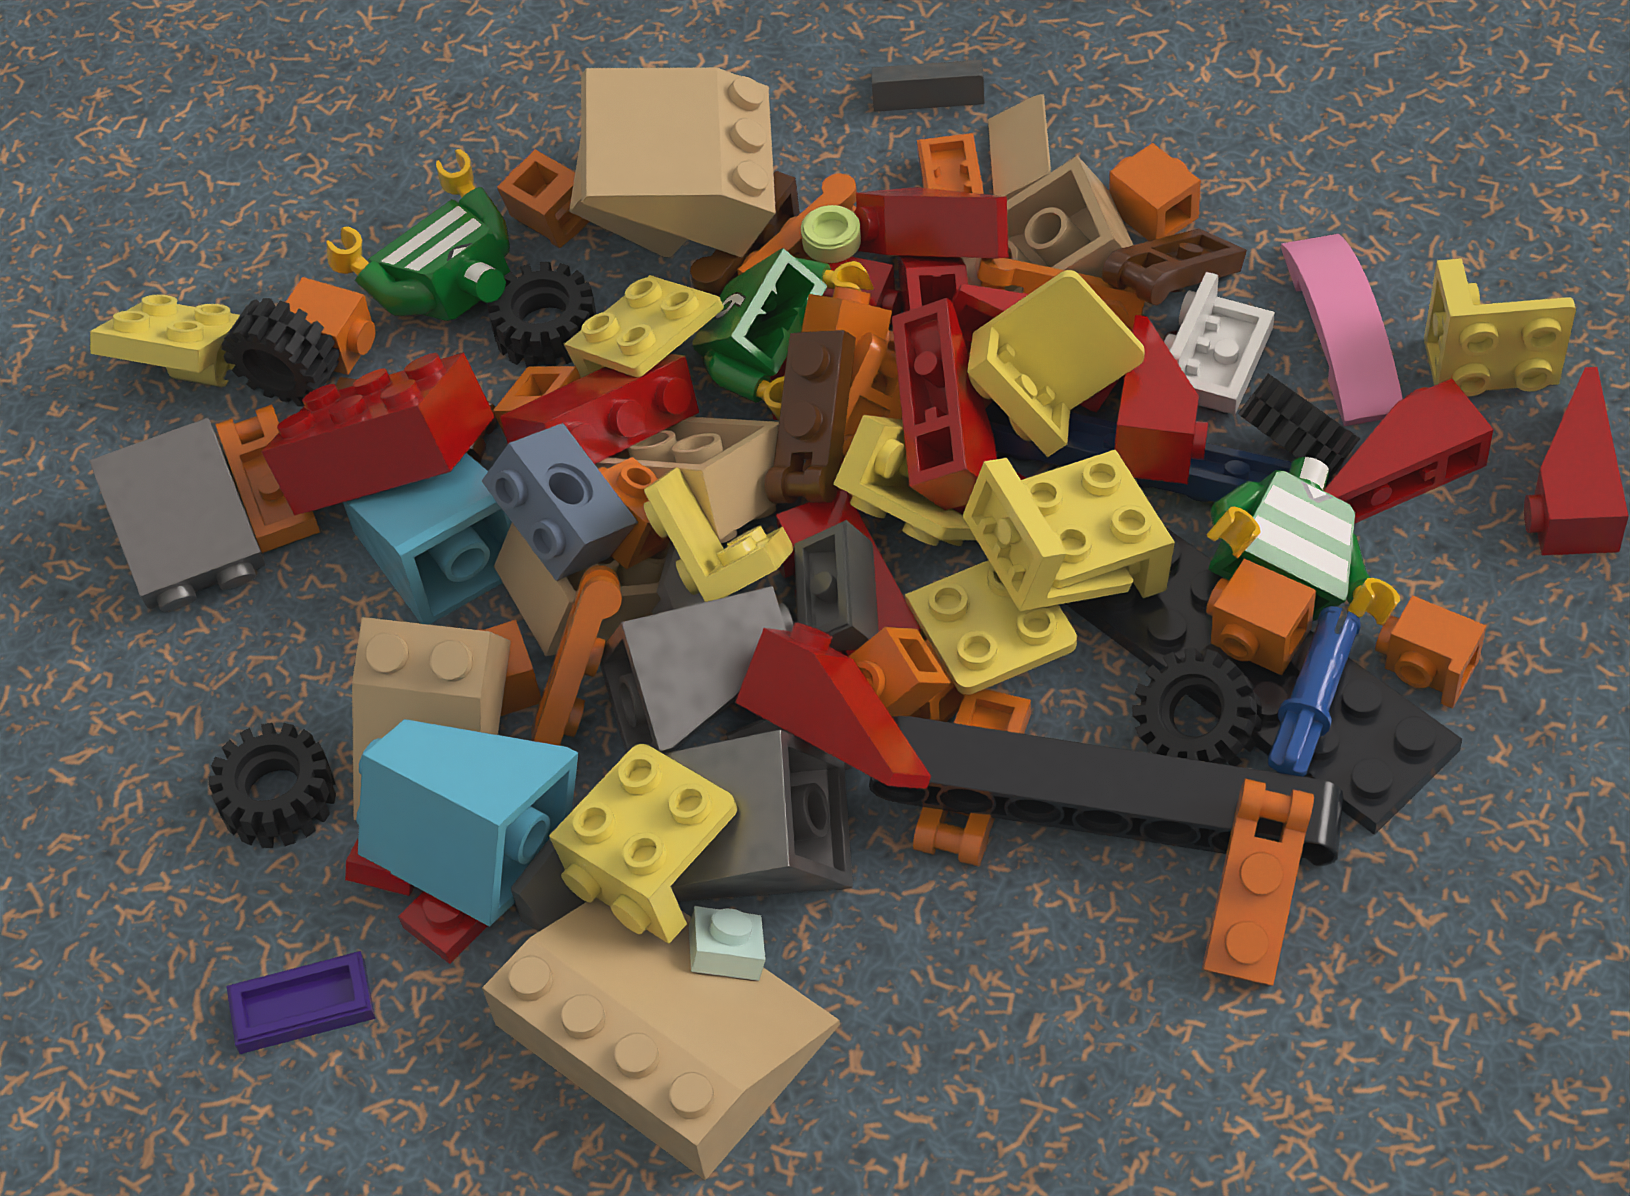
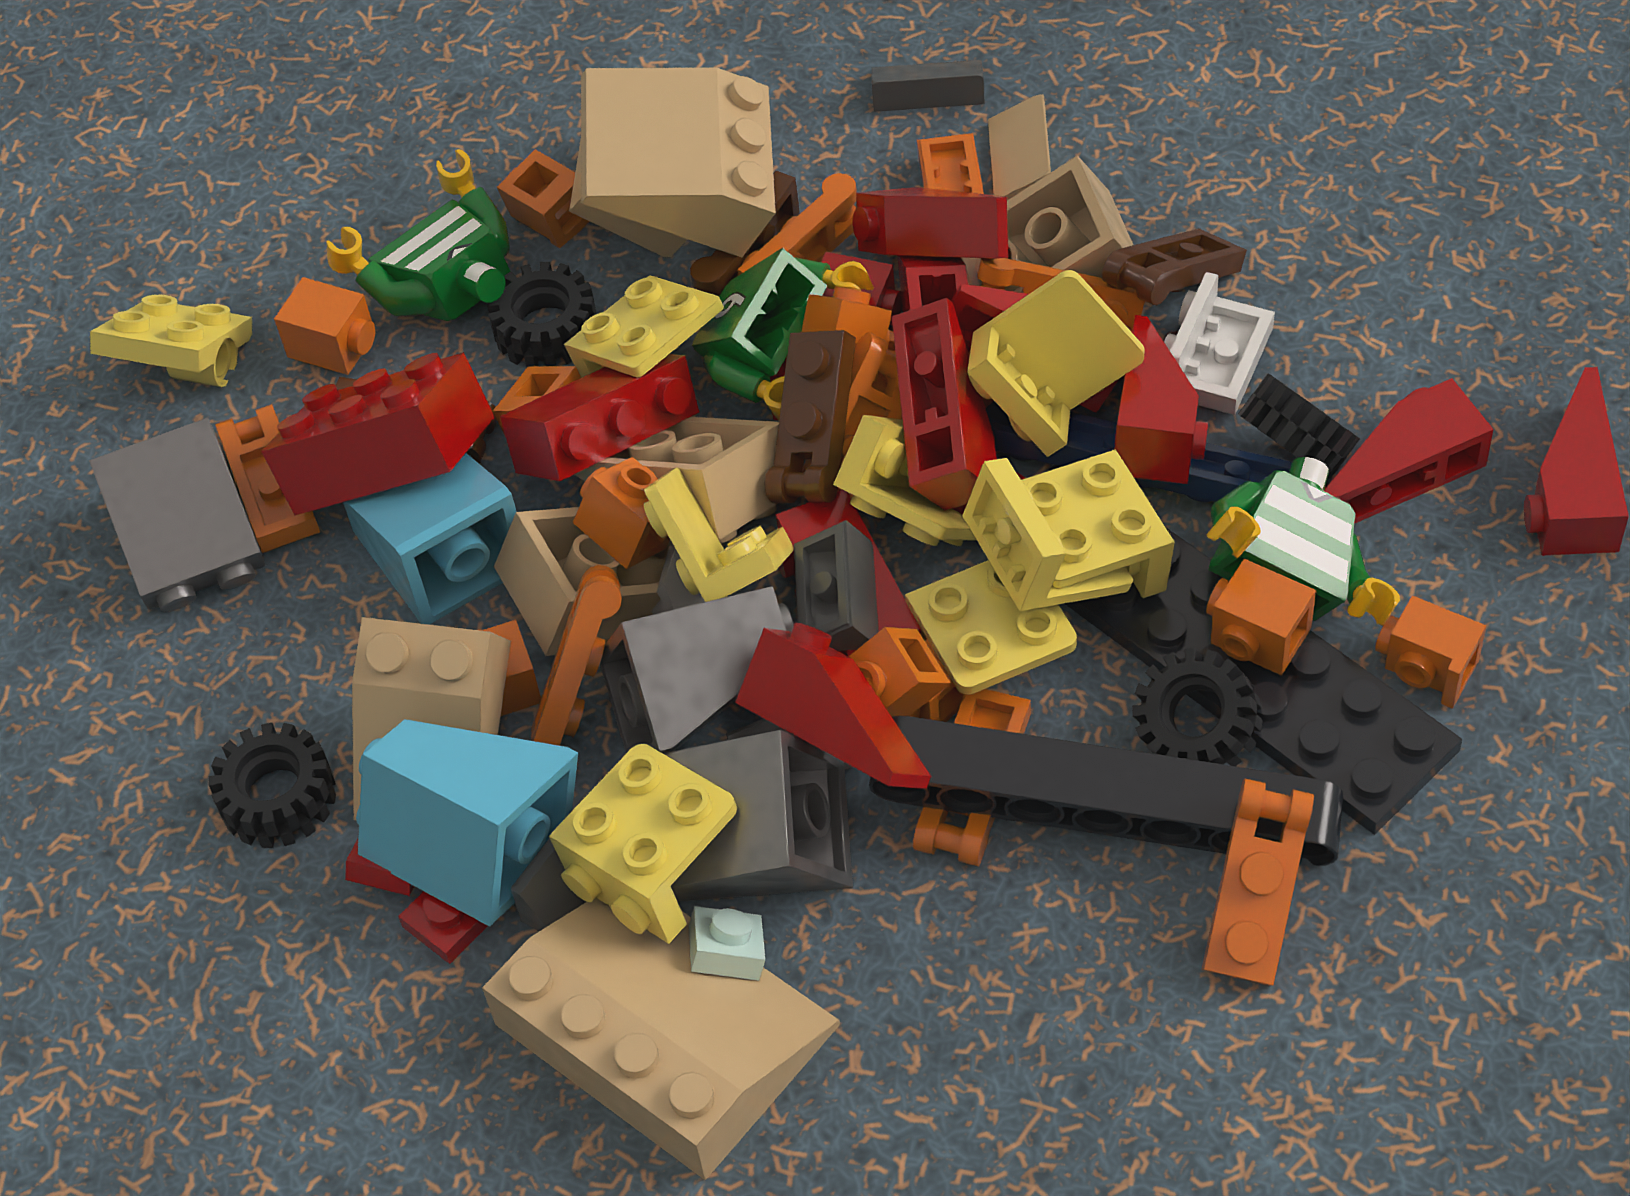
(280, 351): black tyre -> none
(300, 1002): dark purple tile -> none
(559, 501): sand blue brick -> none
(830, 234): yellowish green tile -> none
(1155, 193): orange brick -> none
(1306, 713): blue axle -> none
(1347, 325): bright pink slope -> none
(1495, 342): light yellow bracket -> none

